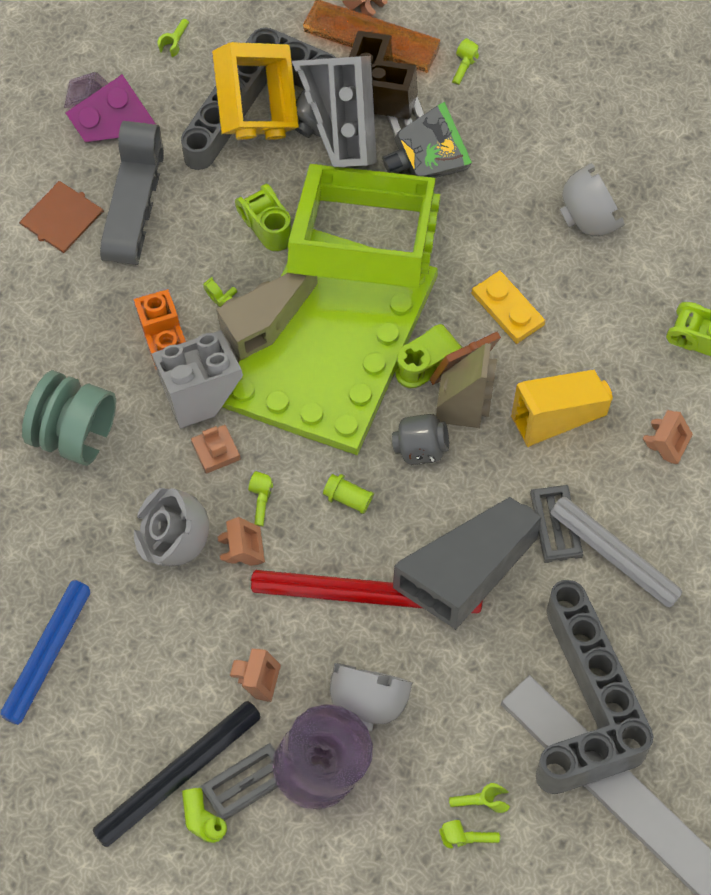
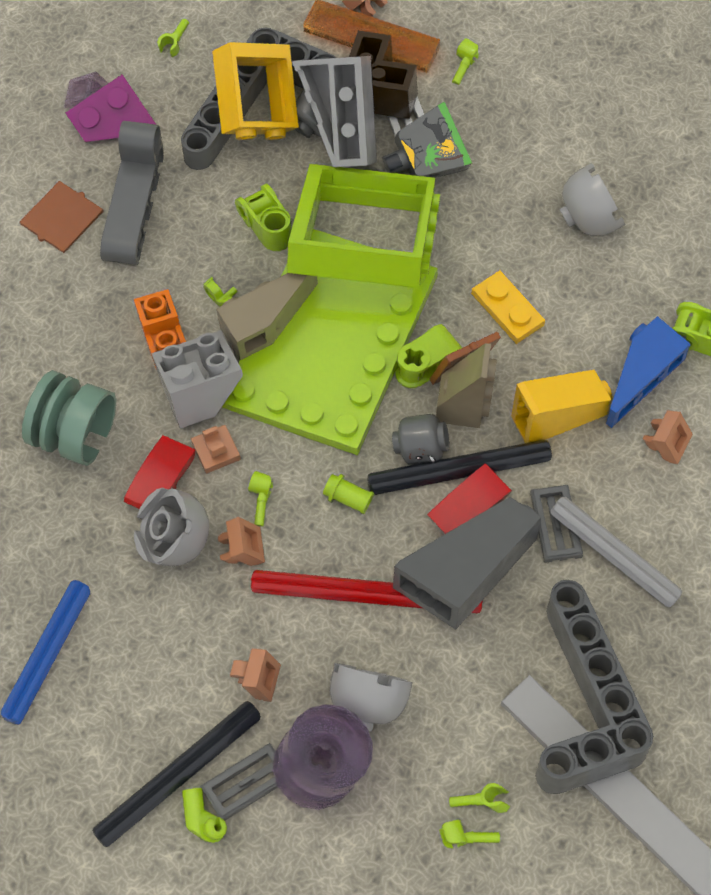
(160, 470): none -> red slope
(458, 467): none -> black axle
(469, 499): none -> red slope
(651, 358): none -> blue slope

